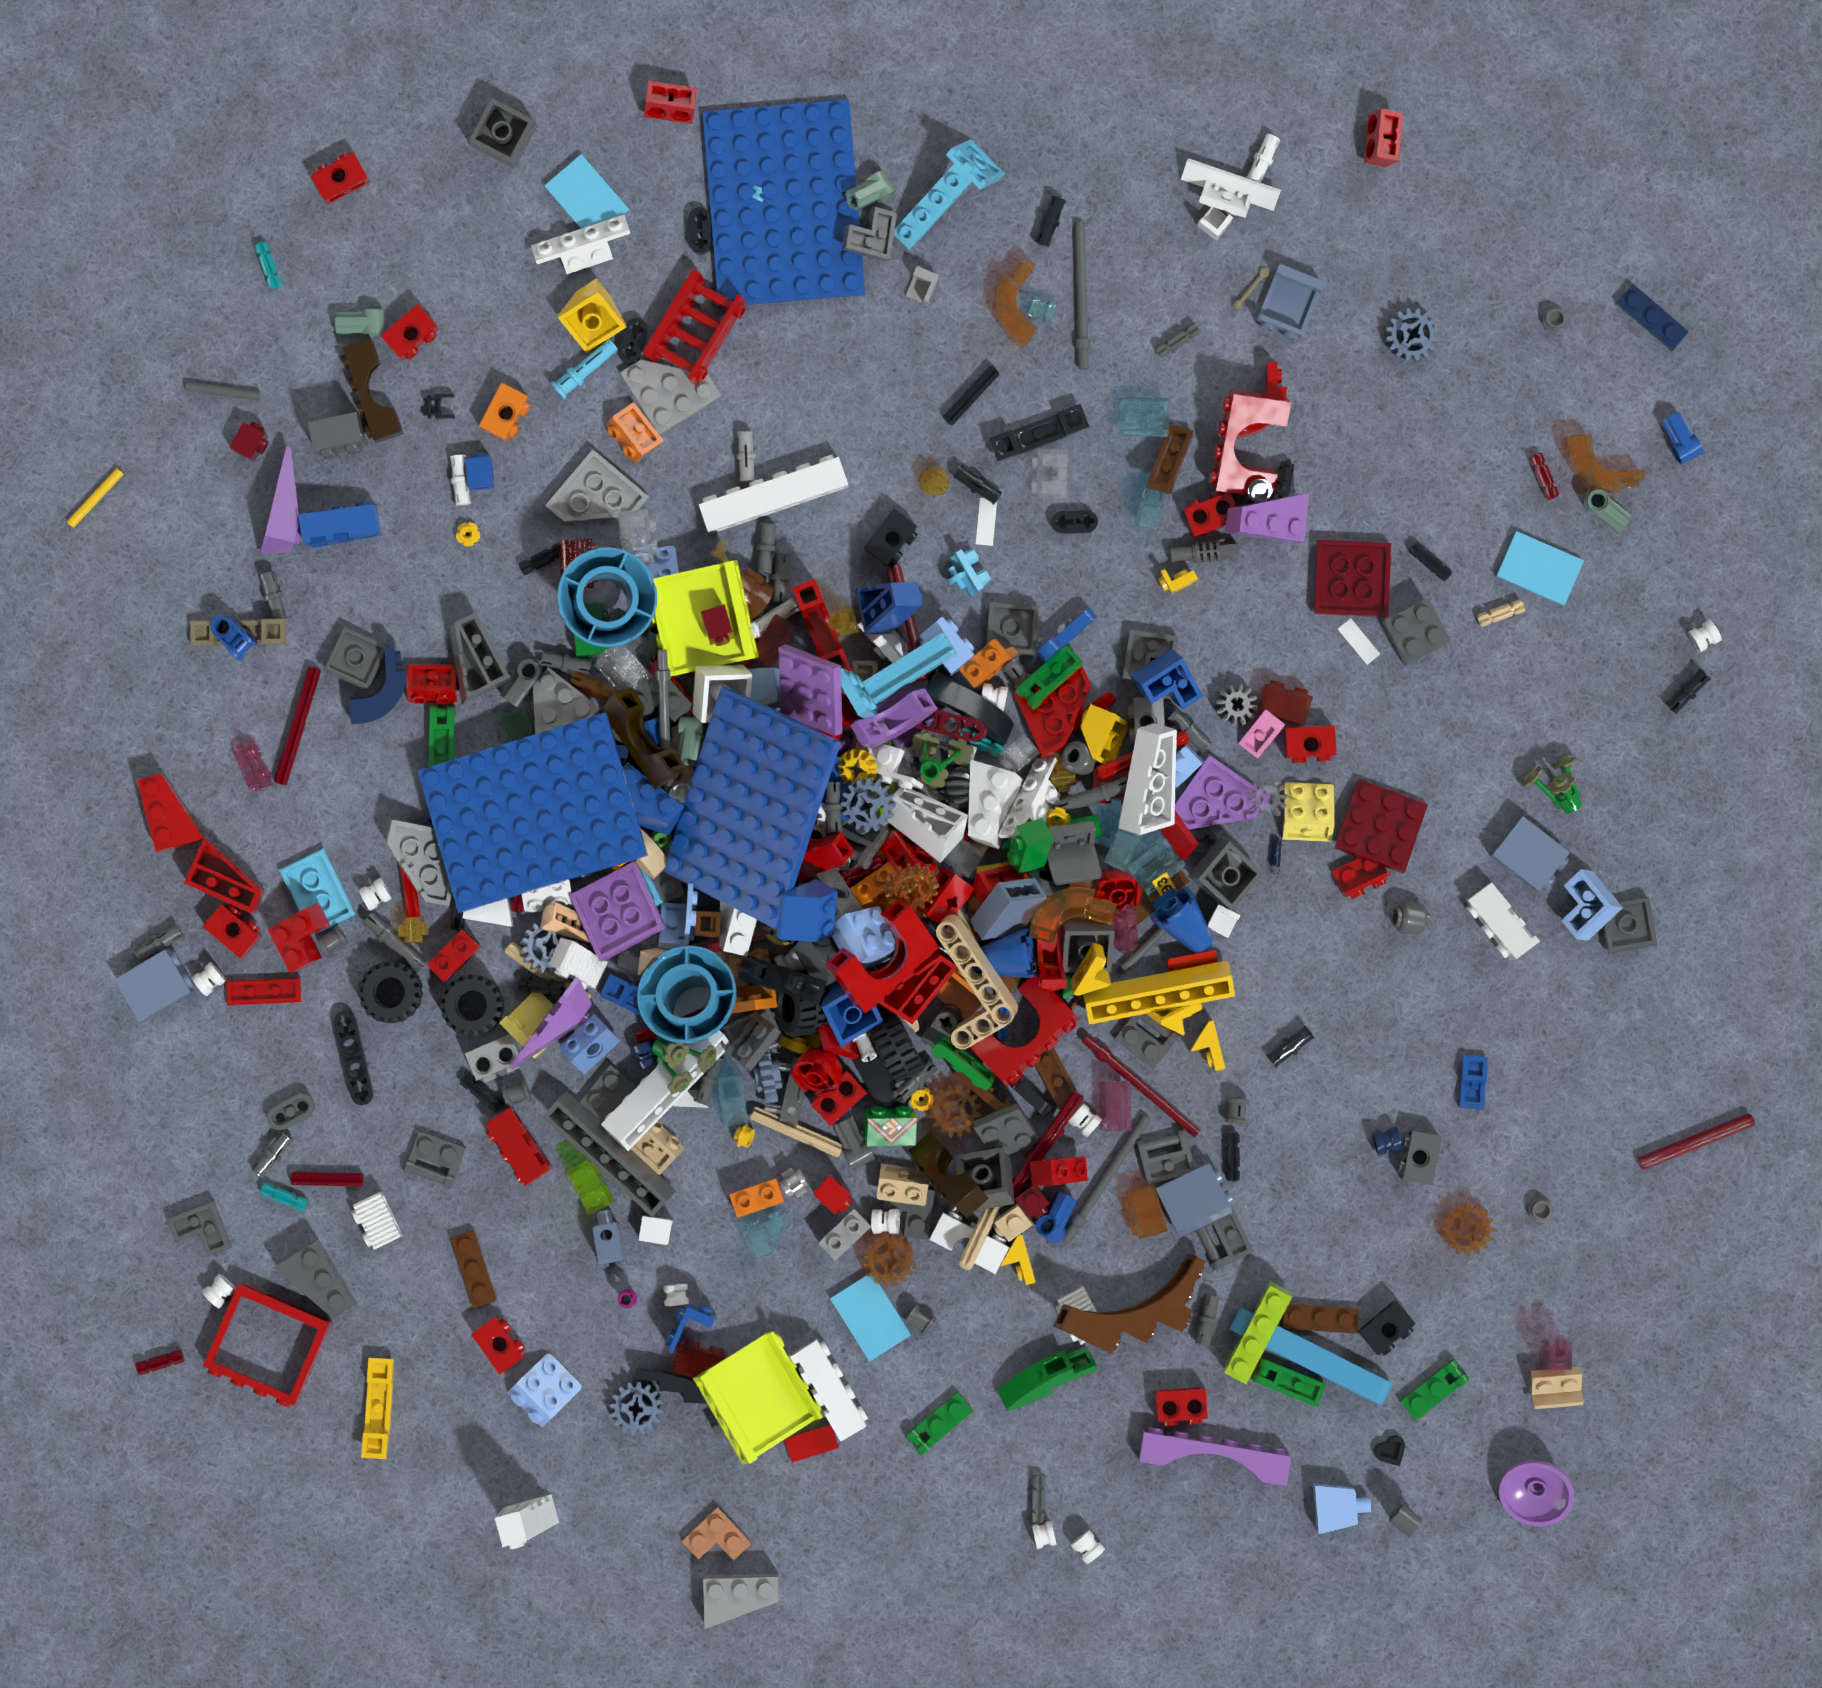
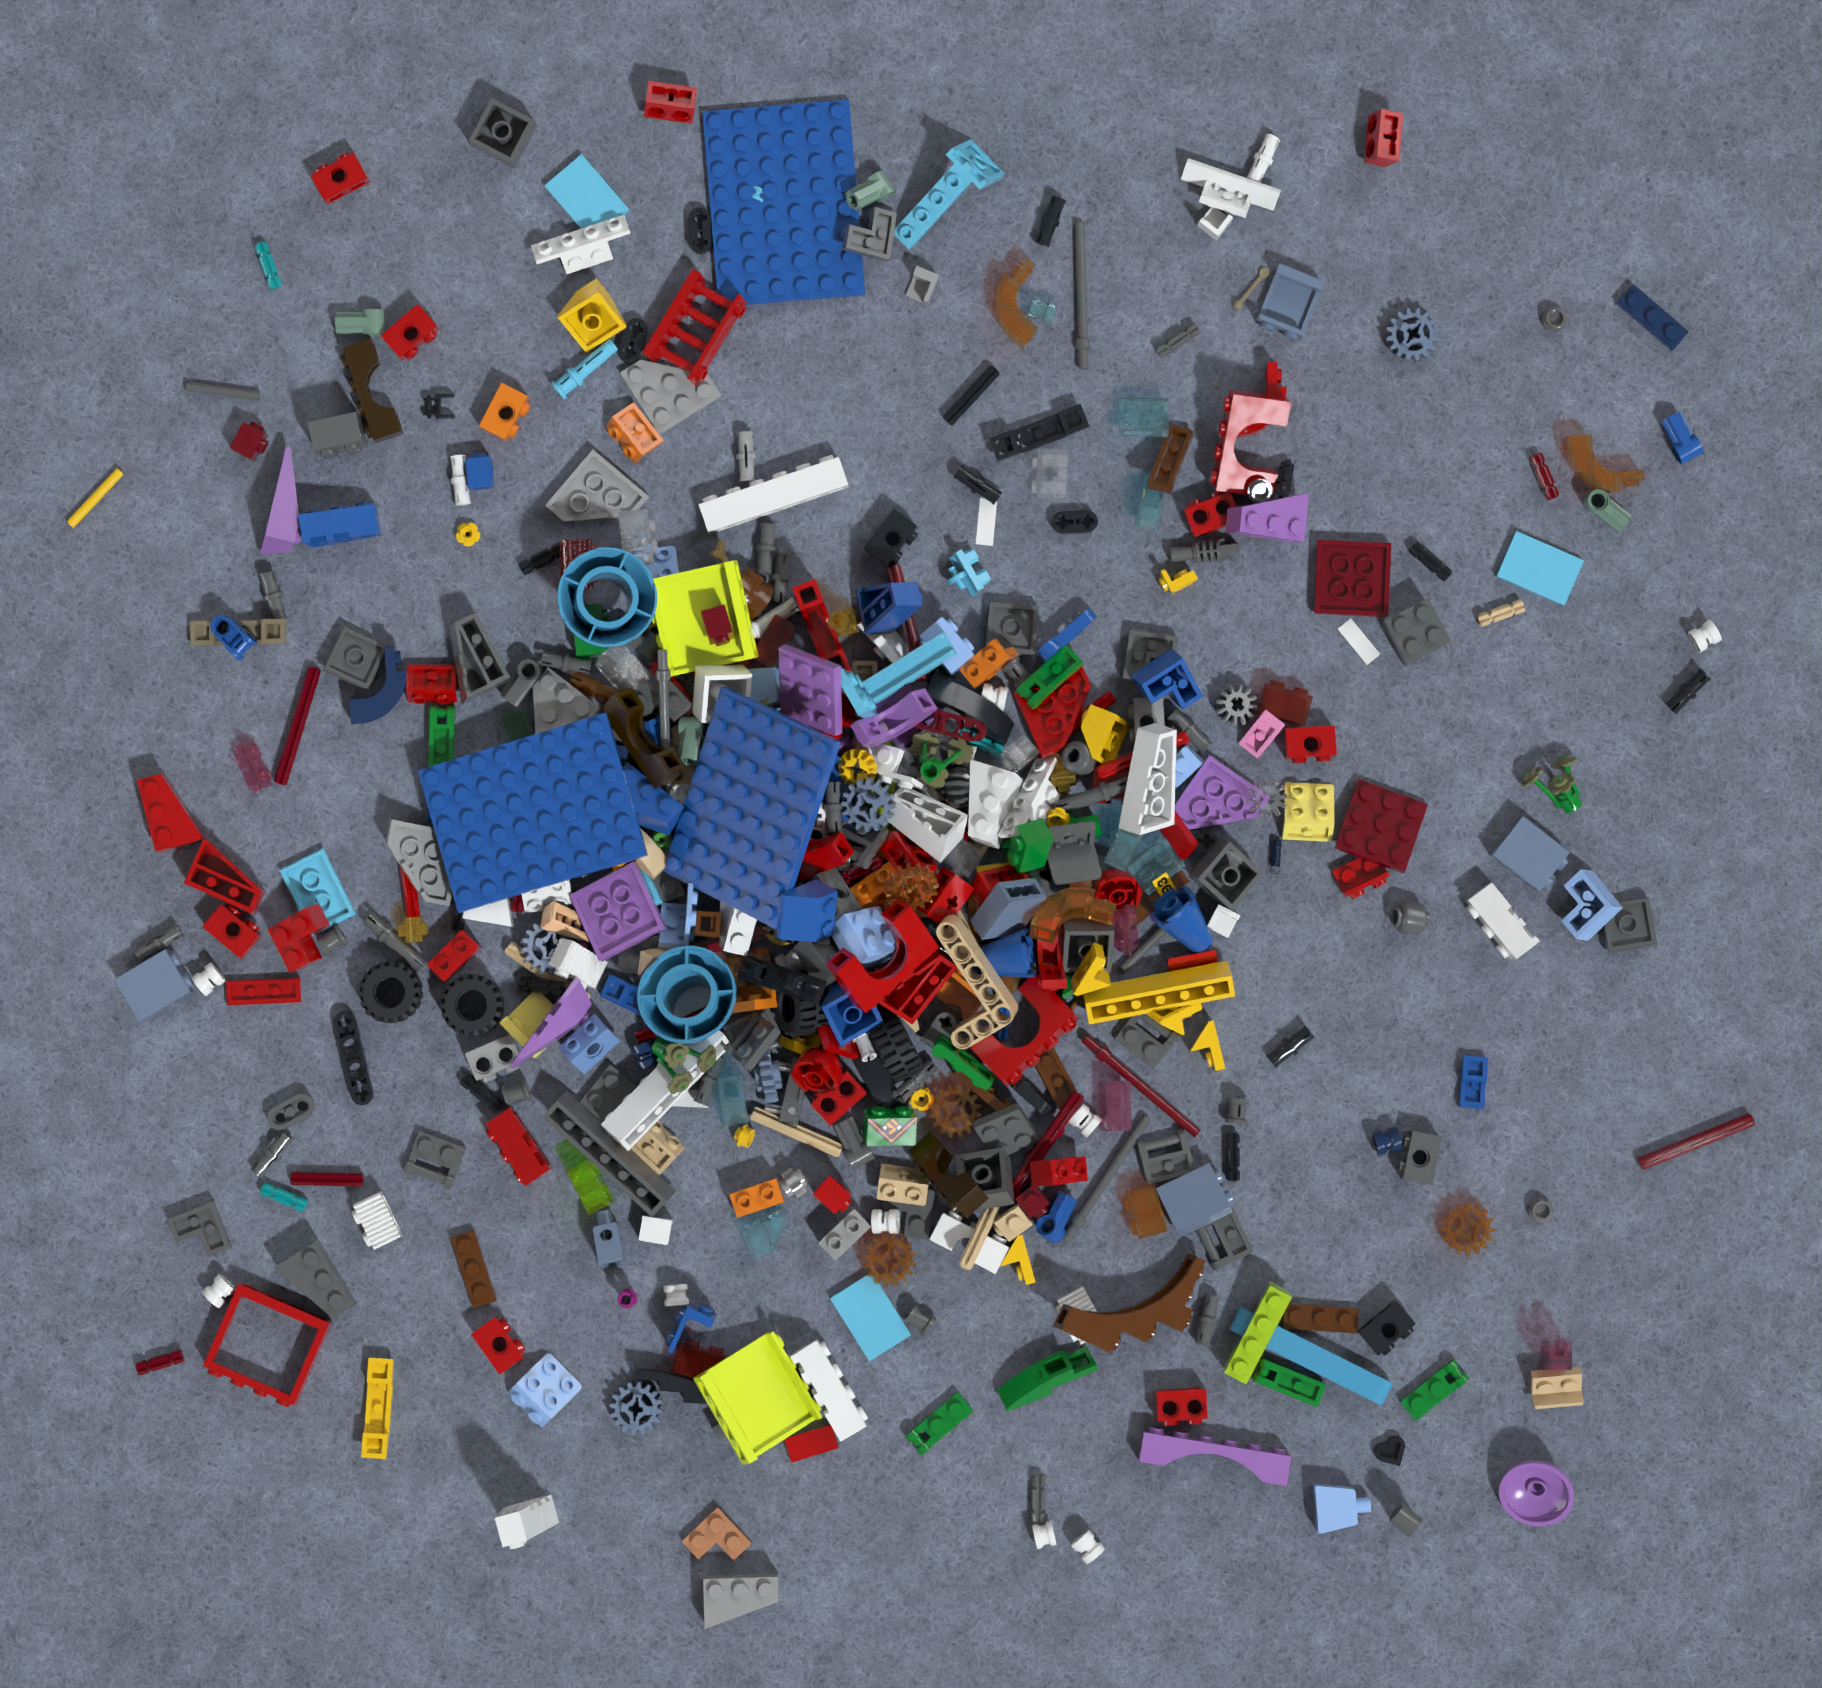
(371, 898): white wheel -> none
(934, 481): clear yellow gear -> none

